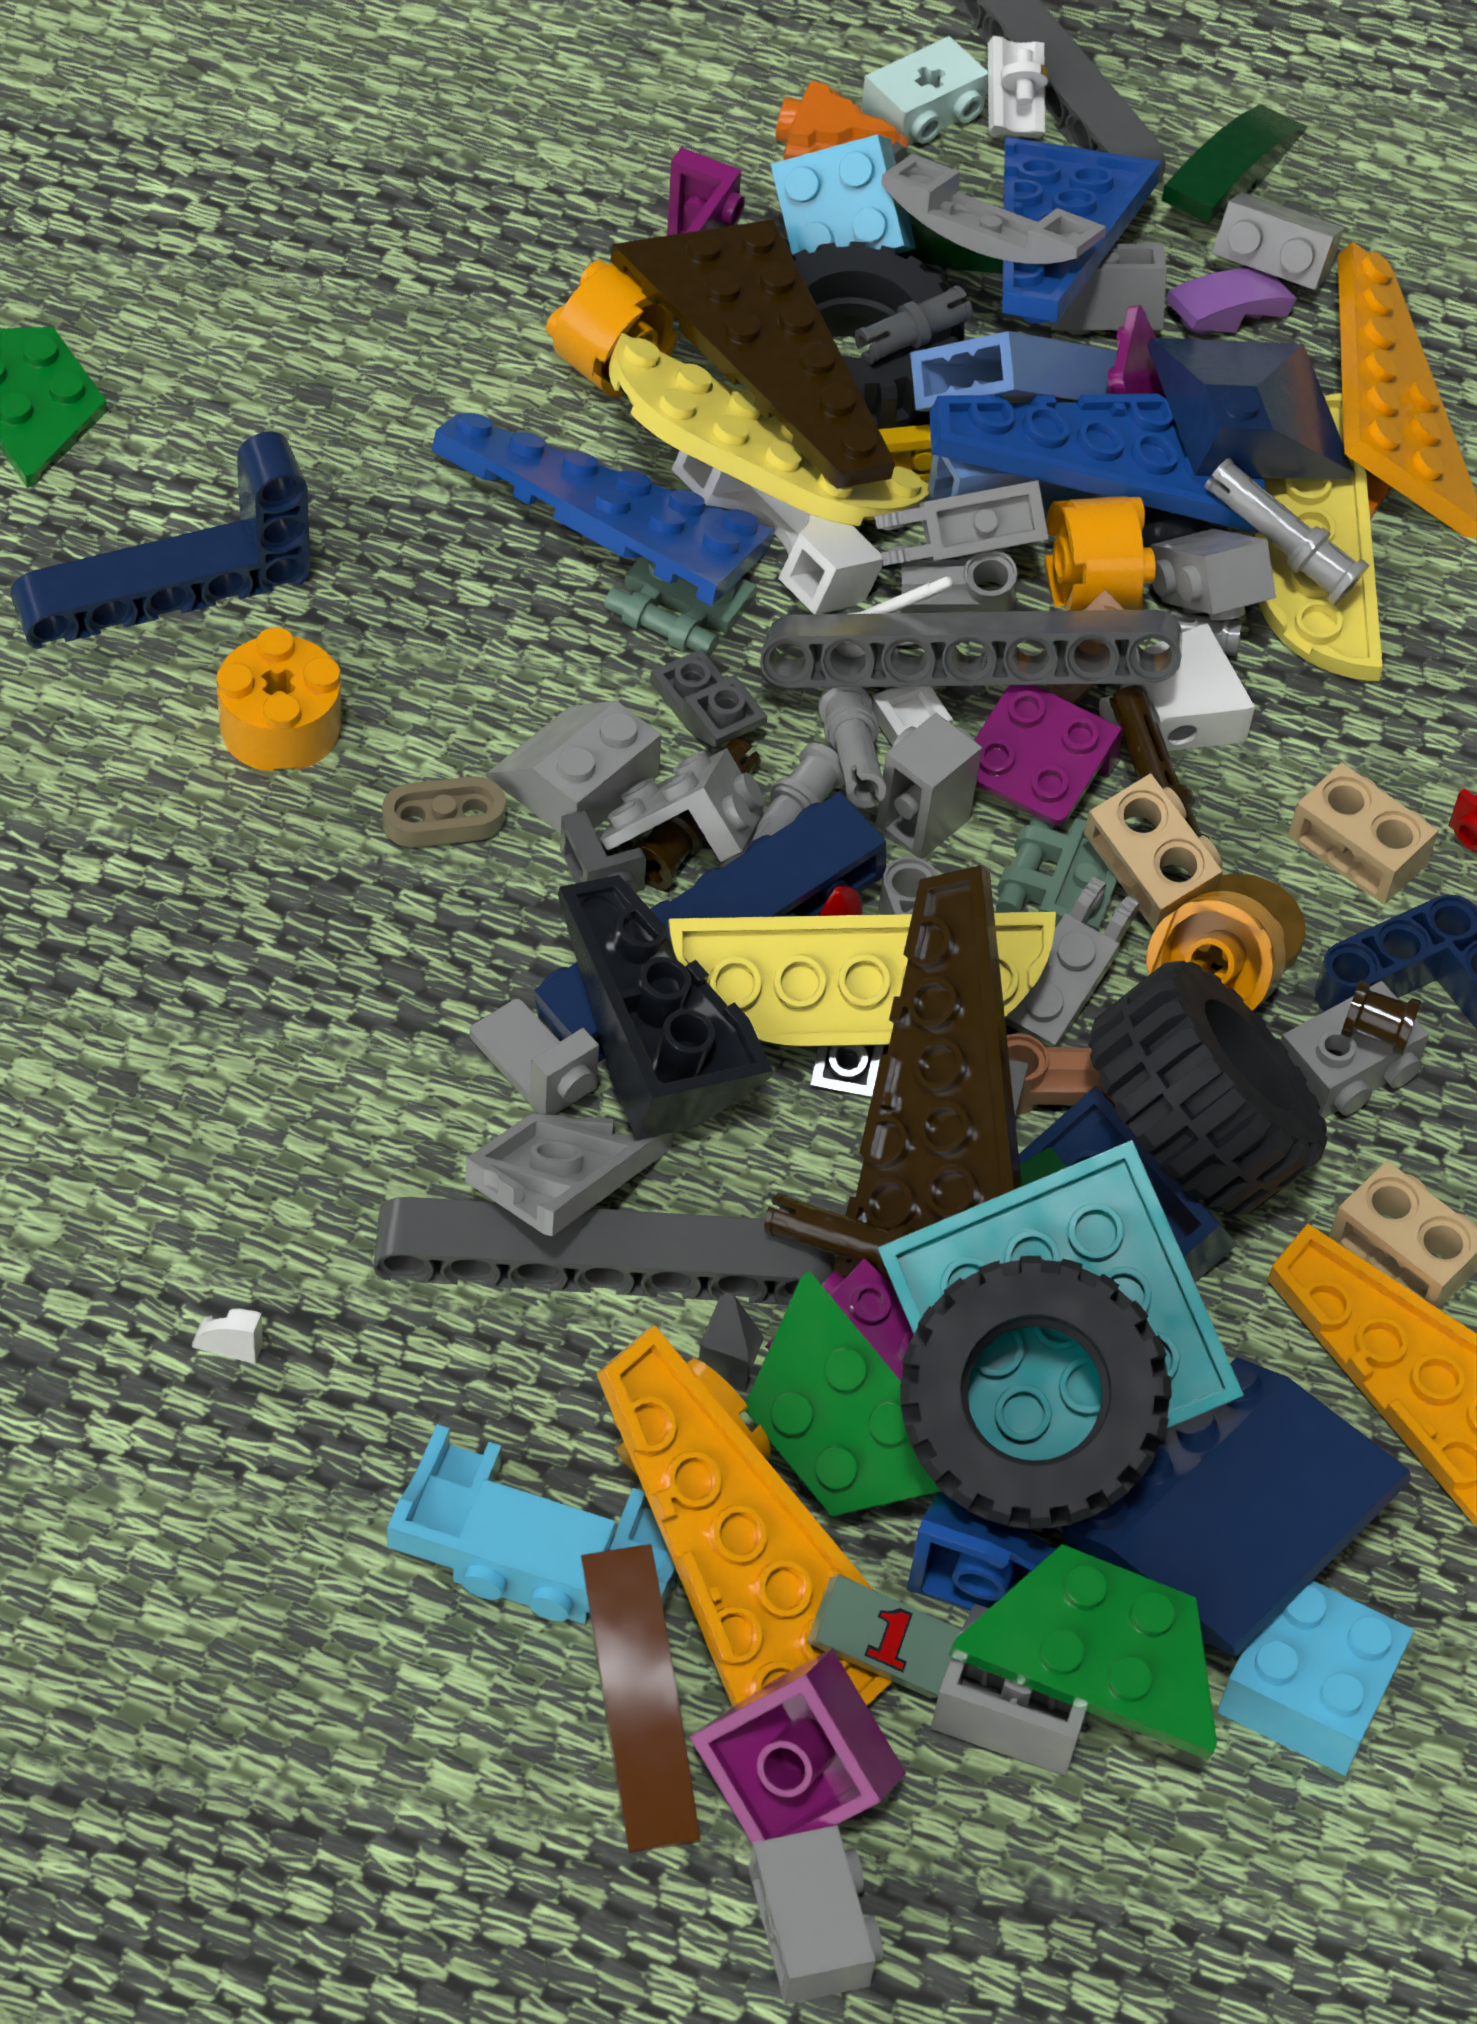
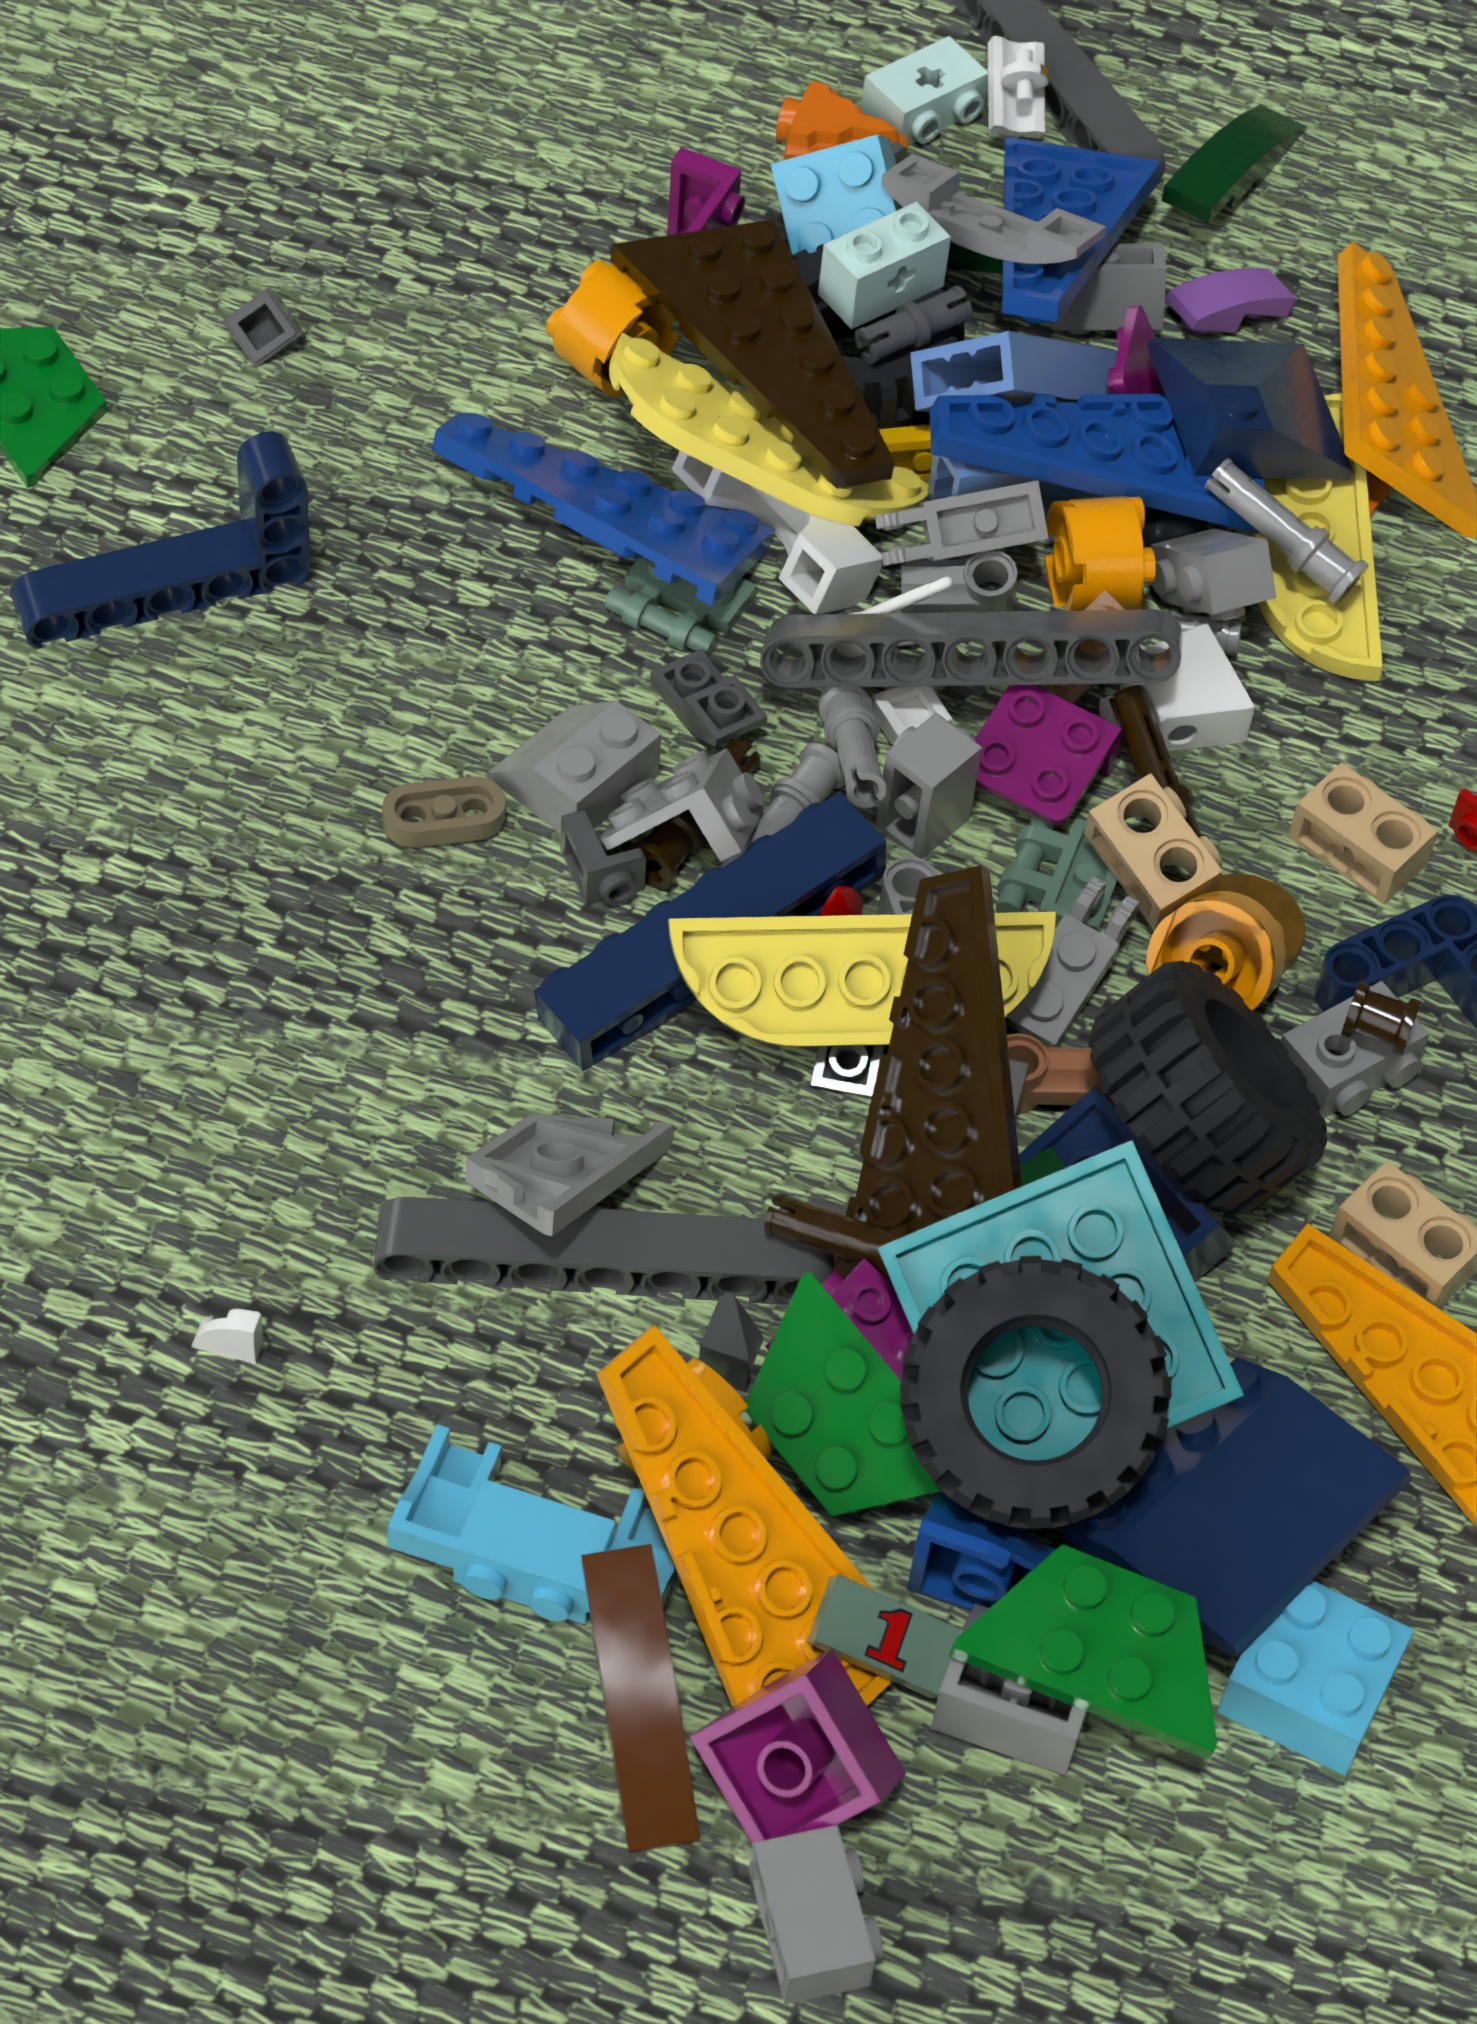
(264, 327): none -> dark grey slope
(279, 701): light orange brick -> none
(534, 1061): light grey bracket -> none
(662, 1027): black wedge -> none
(883, 265): none -> light aqua brick
(1278, 240): light grey brick -> none

